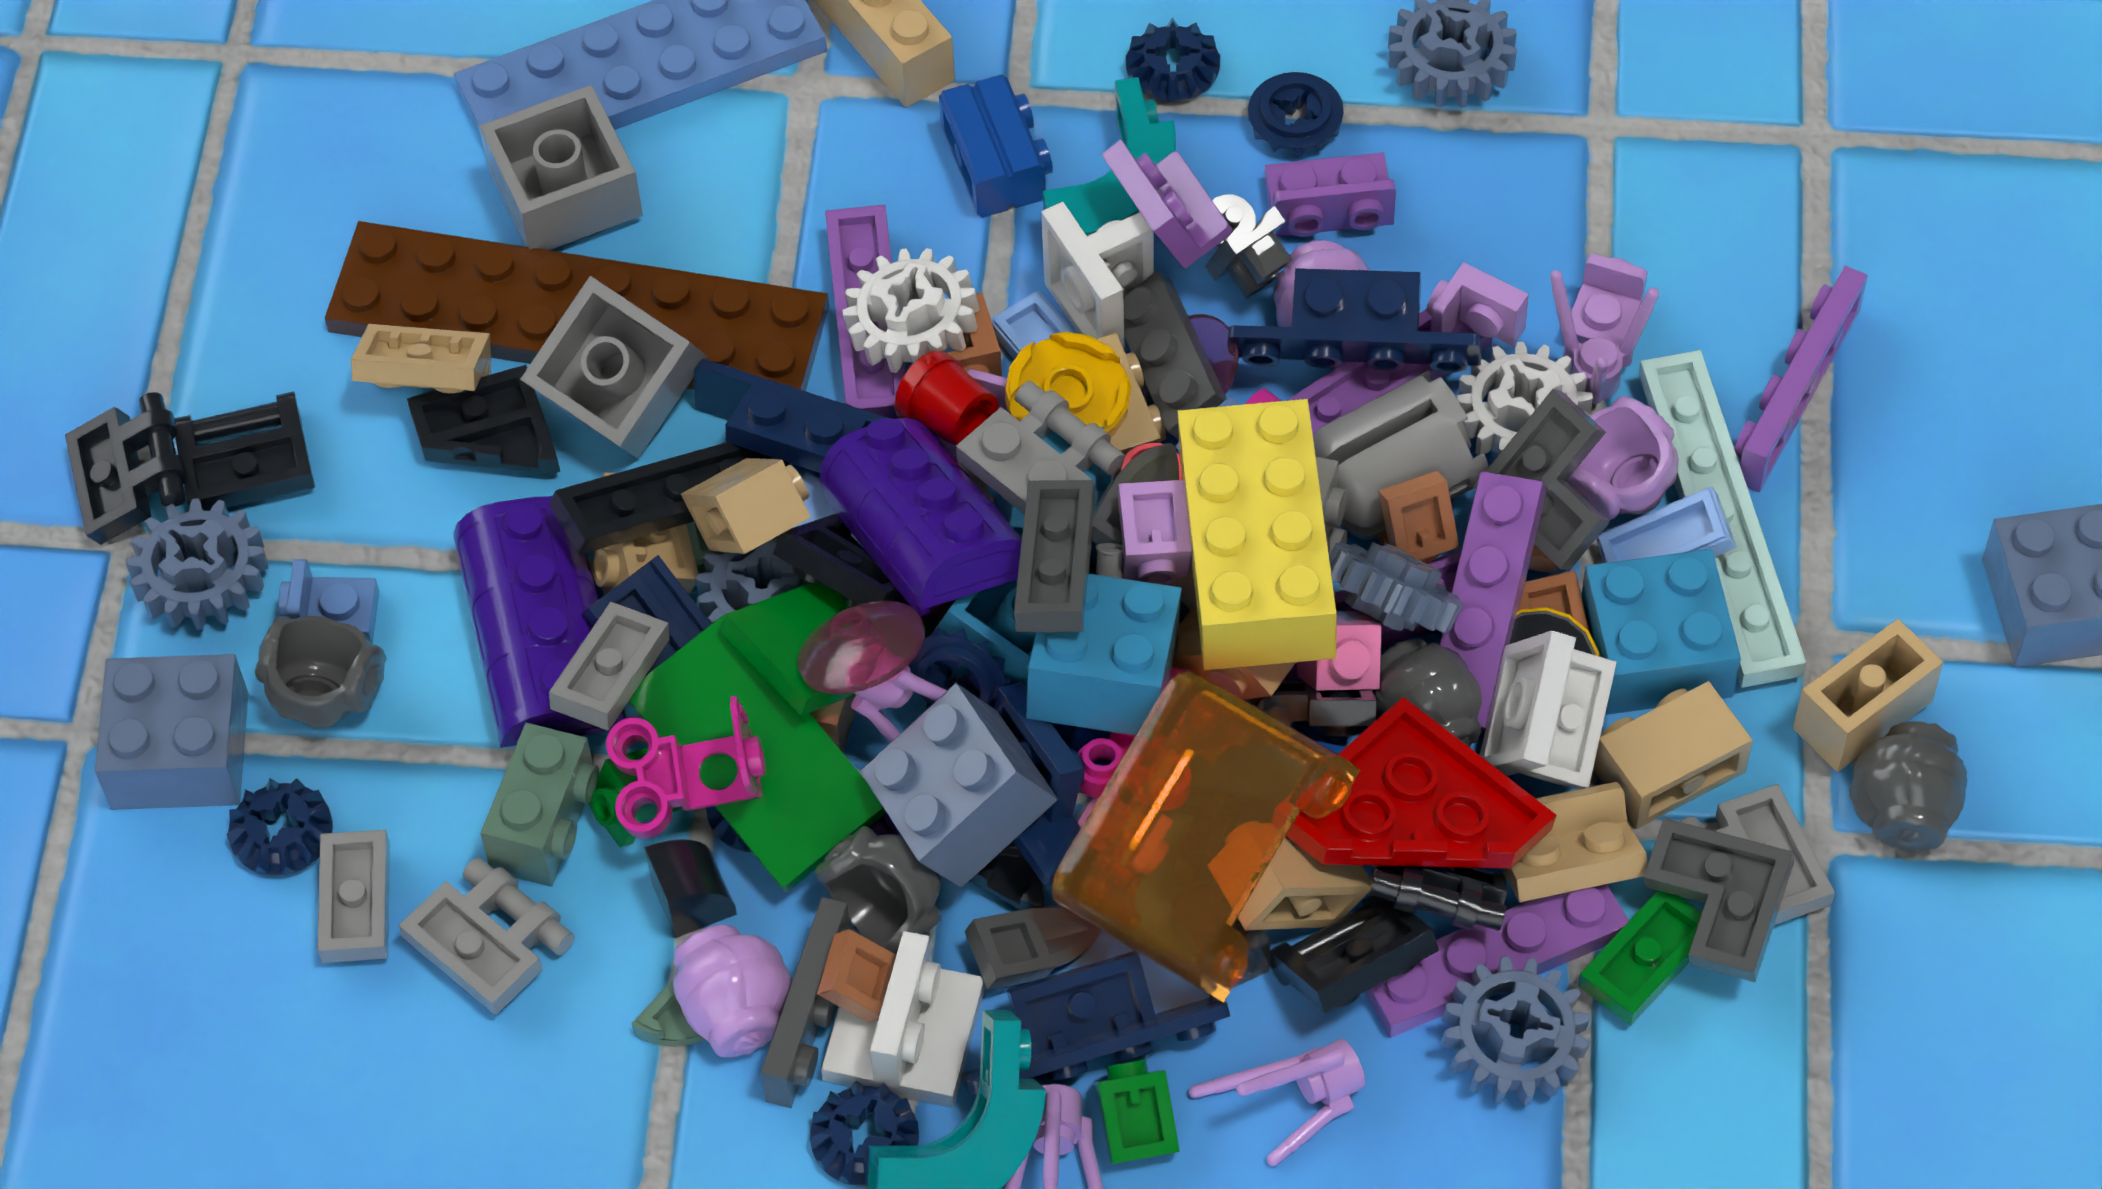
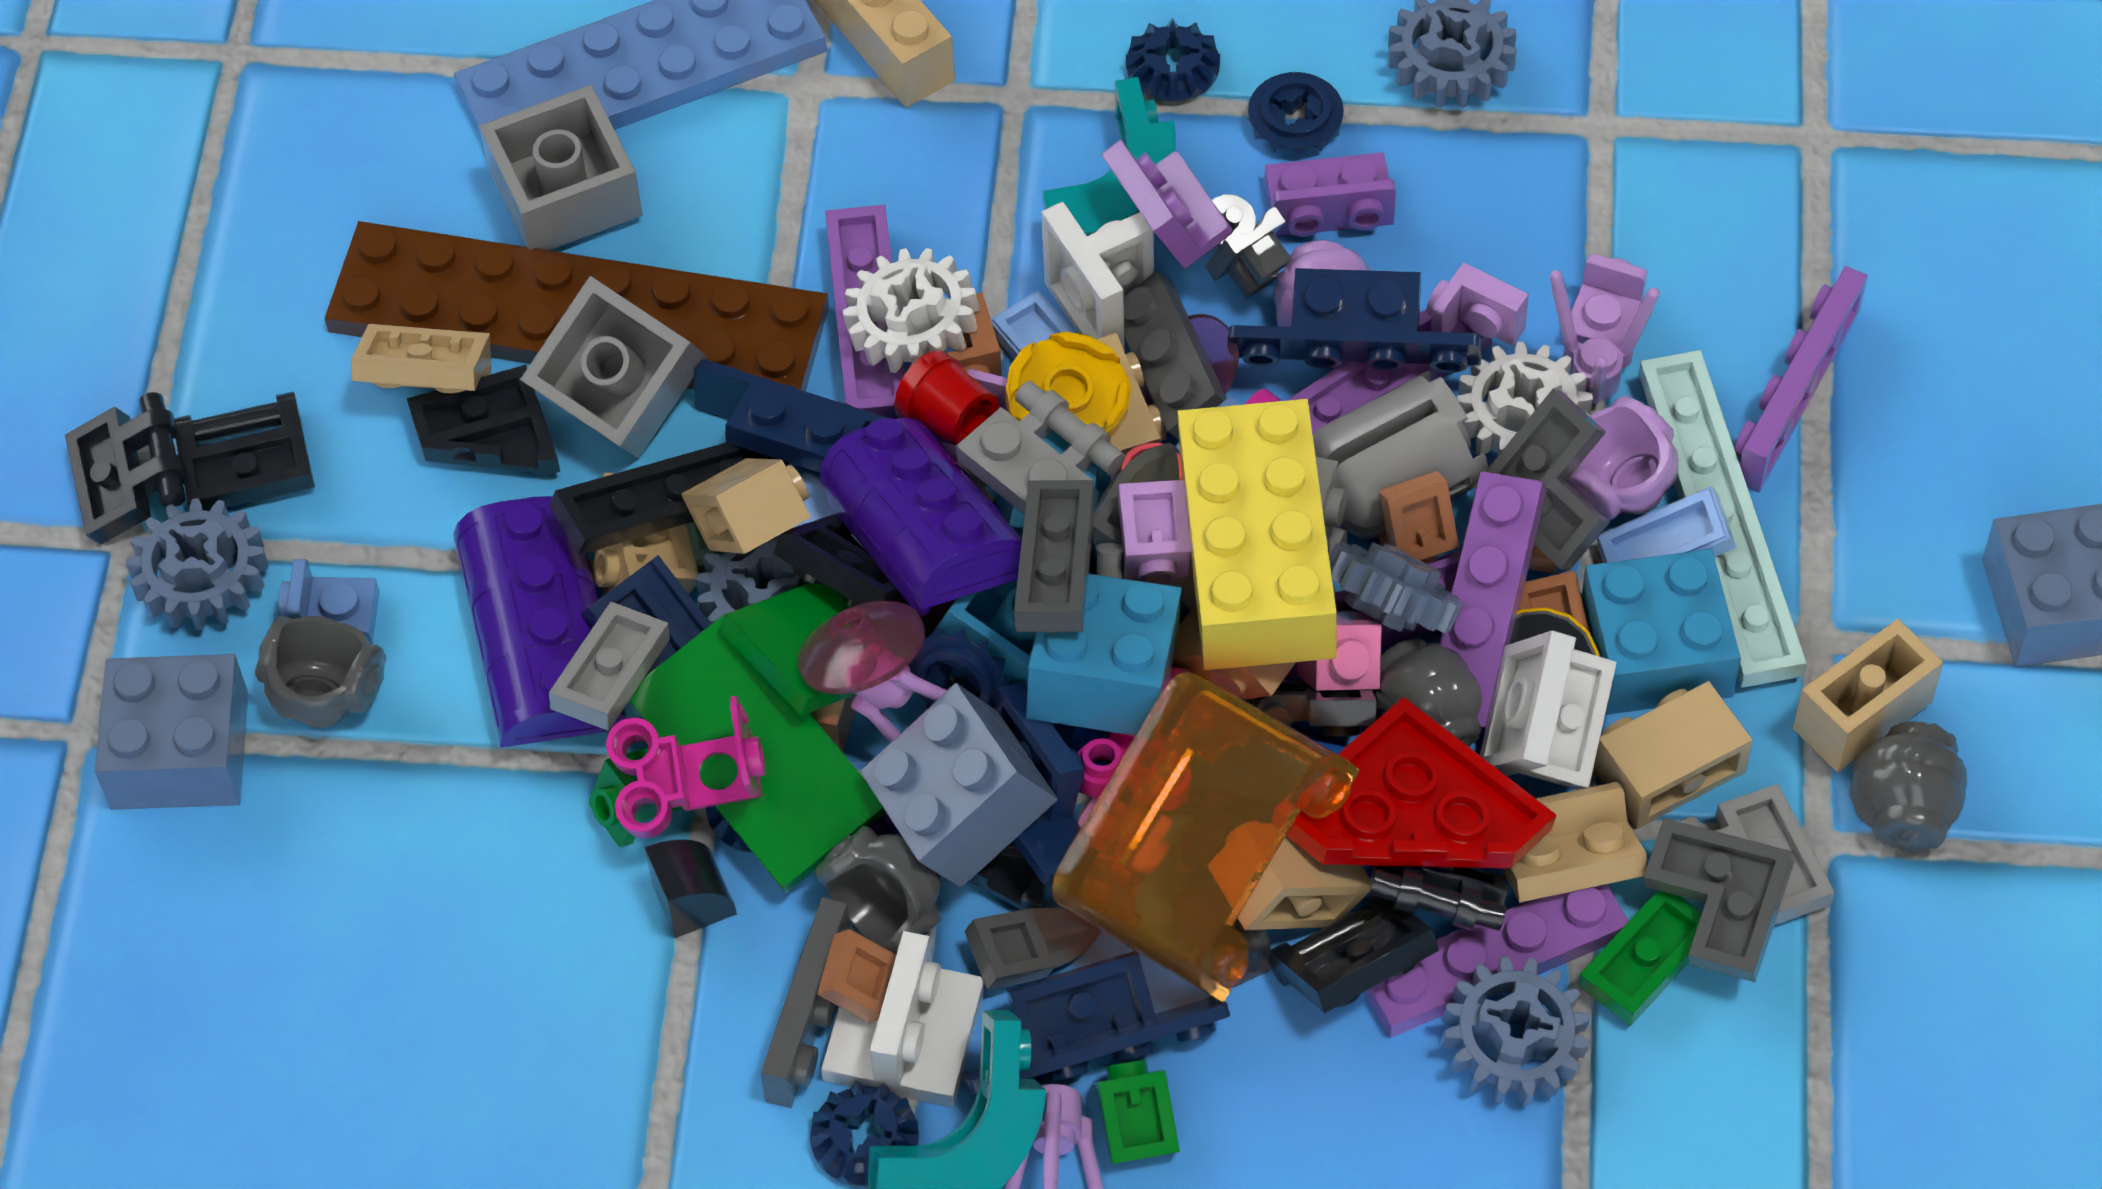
(291, 847): dark blue gear -> none
(353, 896): light grey plate -> none
(473, 947): light grey plate -> none
(539, 804): sand green brick -> none
(664, 1022): sand green tile -> none
(731, 988): lavender hair -> none
(994, 146): blue brick -> none
(1322, 1075): lavender plant -> none

